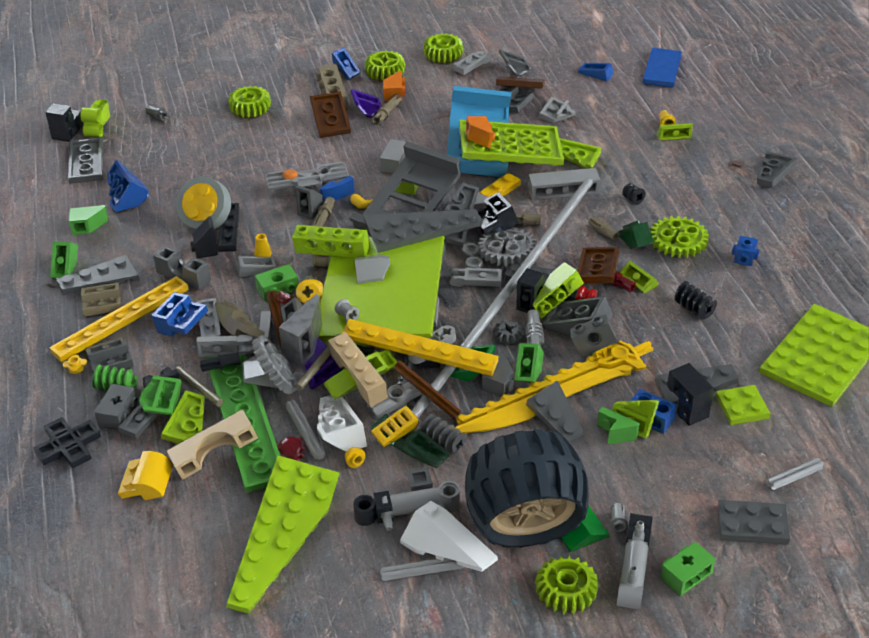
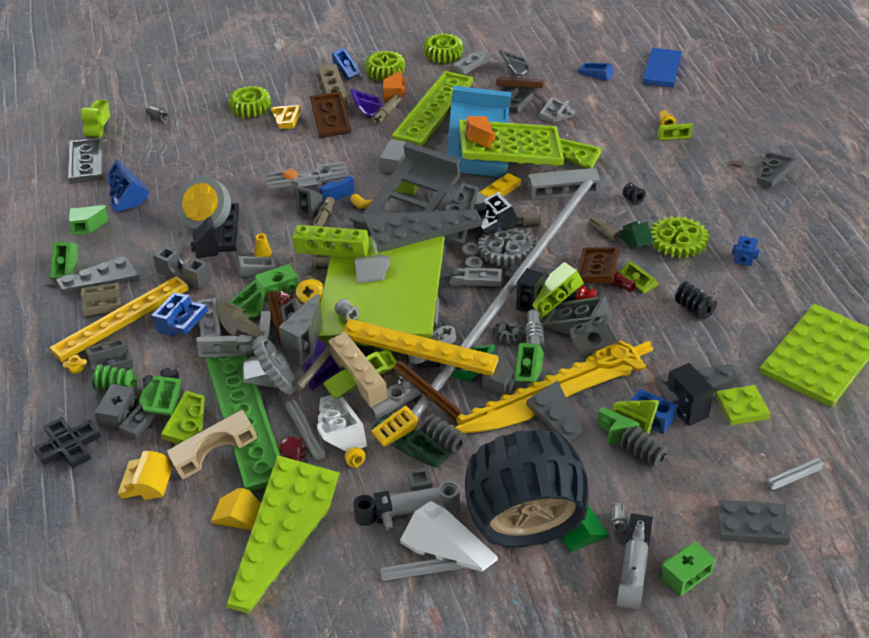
(63, 122): black brick -> none
(199, 386): dark tan bar -> none
(220, 362): black axle -> none
(237, 509): none -> yellow slope
(251, 299): none -> bright green slope
(286, 116): none -> yellow wing
(431, 109): none -> lime plate
(566, 584): lime gear -> none
(644, 447): none -> dark grey piece

